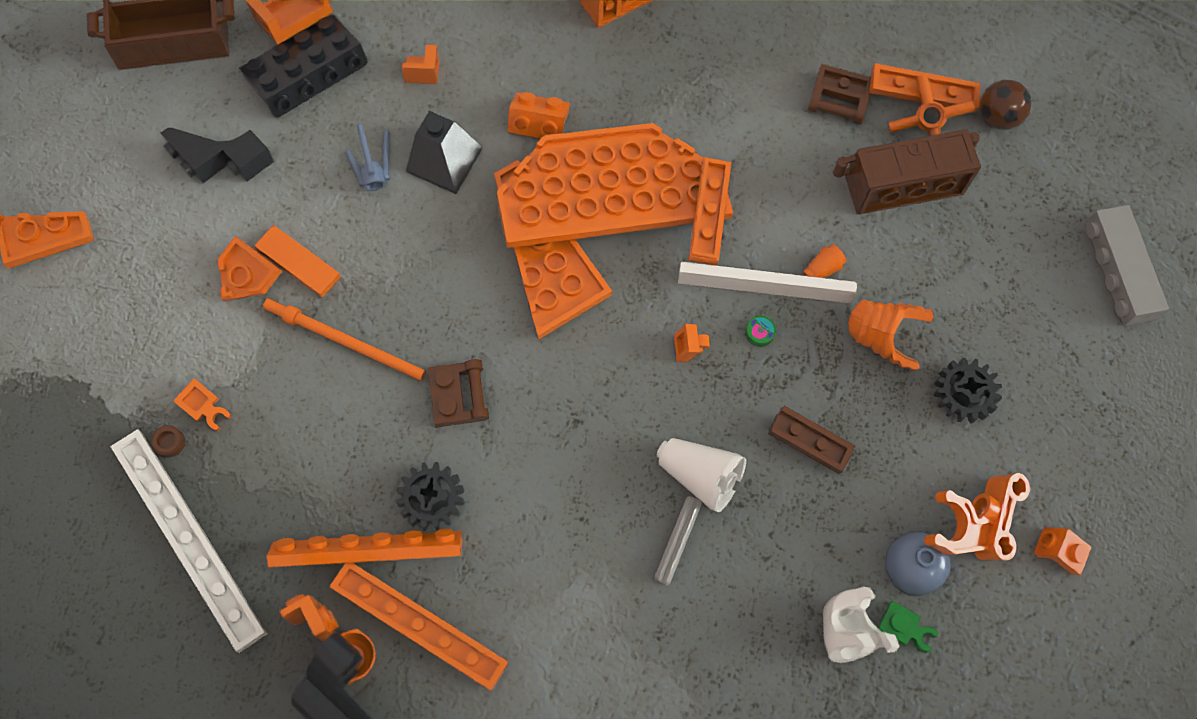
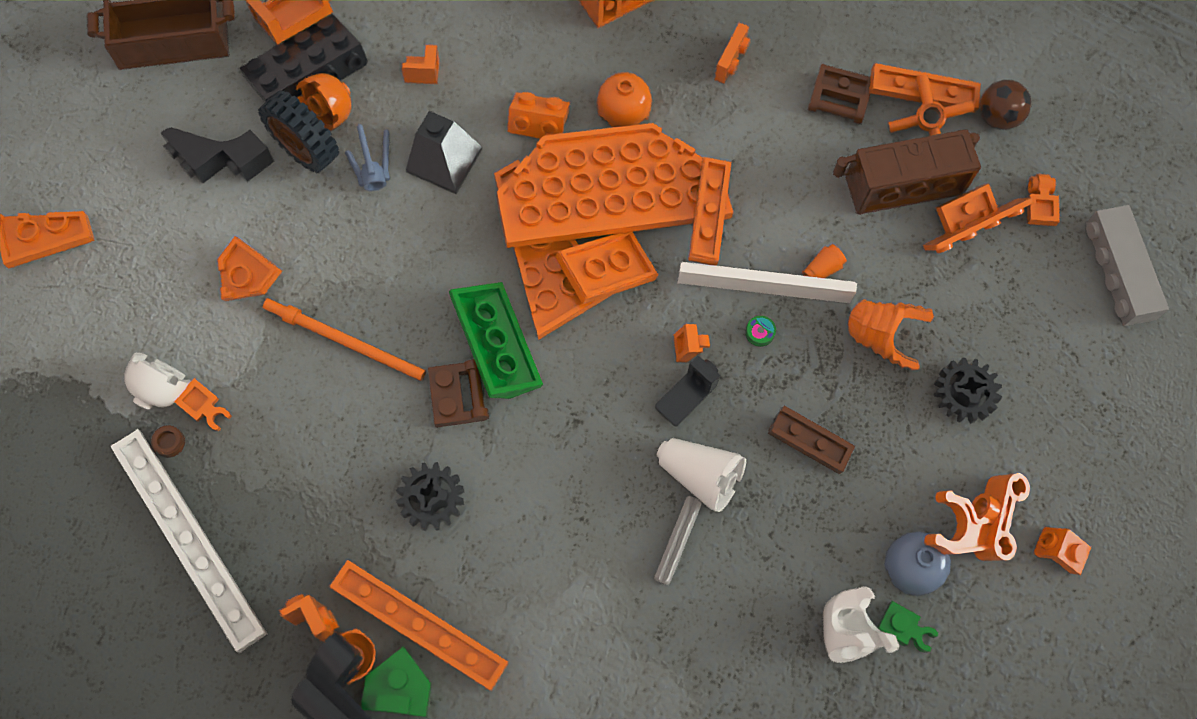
(153, 382): none -> white cylinder
(297, 261): orange tile -> none
(298, 131): none -> black wheel
(326, 98): none -> orange cylinder
(365, 548): orange plate -> none
(397, 687): none -> green plate
(496, 340): none -> green slope
(606, 266): none -> orange tile
(624, 100): none -> orange cylinder
(689, 391): none -> black bracket
(728, 62): none -> orange plate
(970, 213): none -> orange bracket
(1045, 205): none -> orange plate

